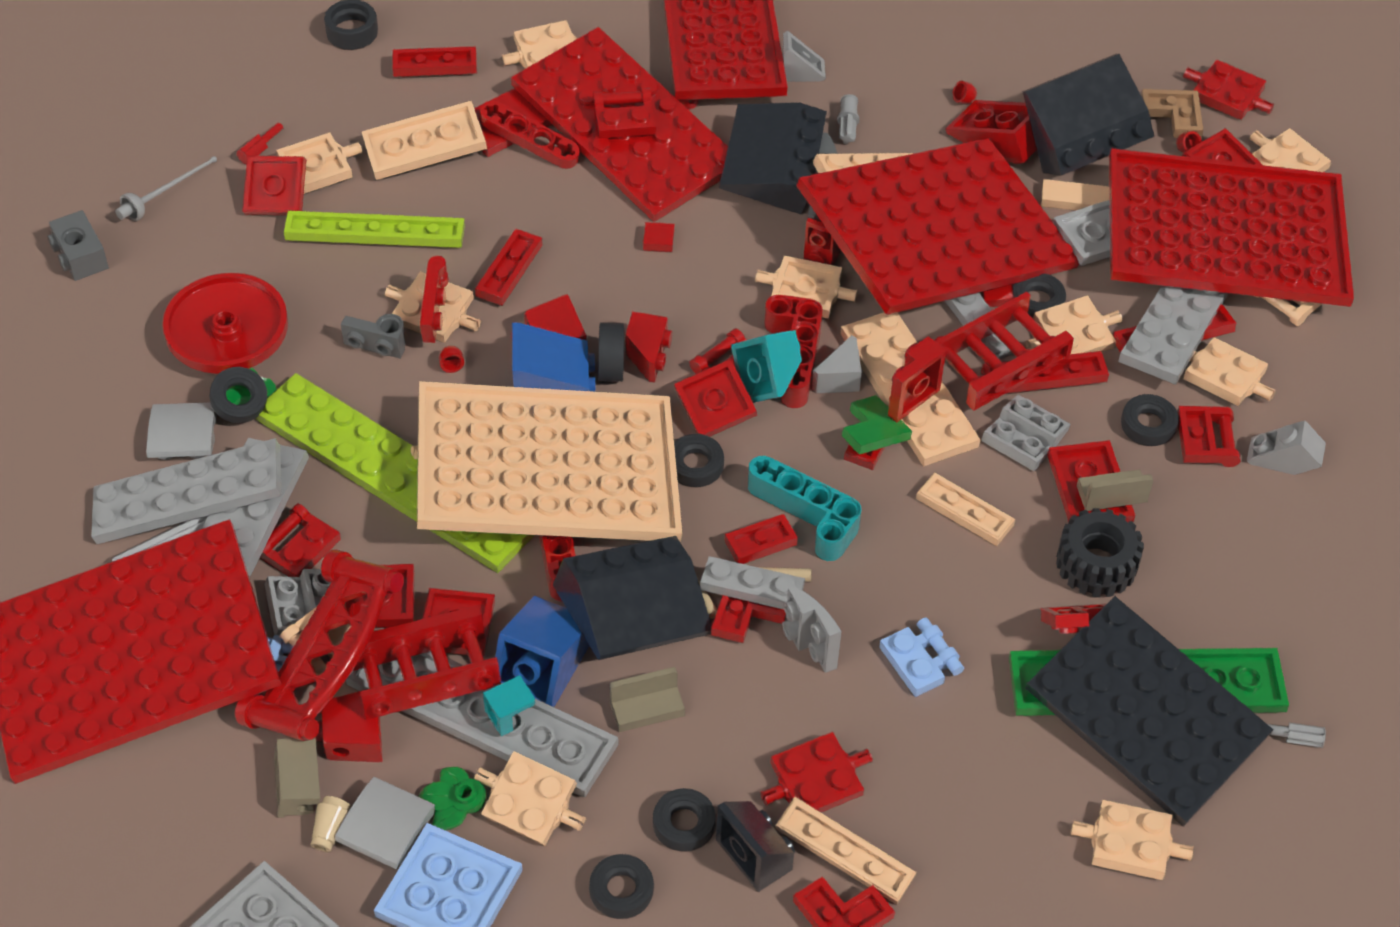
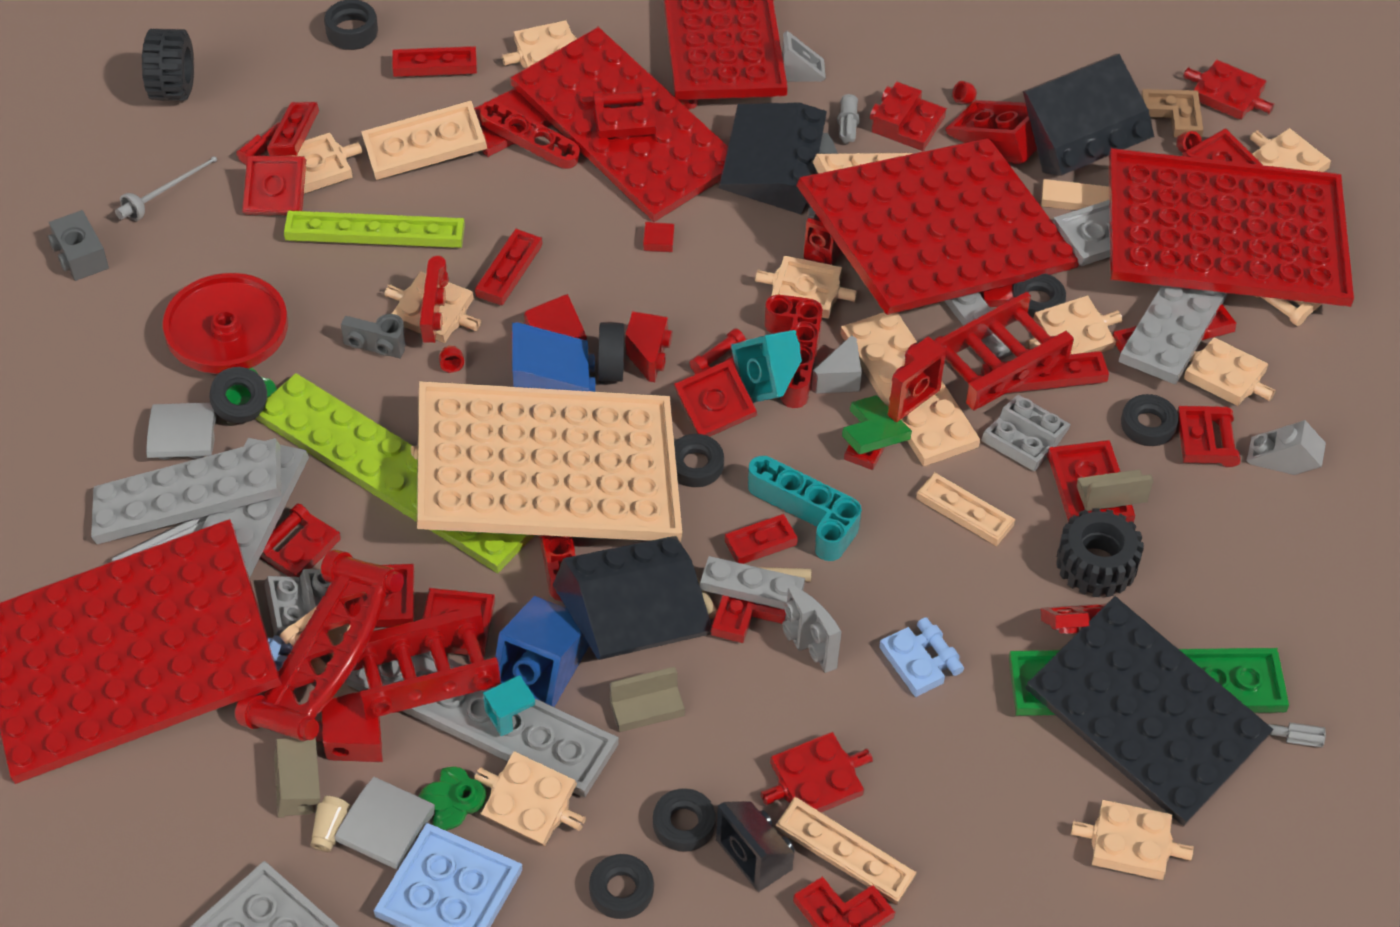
(168, 64): none -> black tyre
(293, 129): none -> red tile
(906, 116): none -> red plate

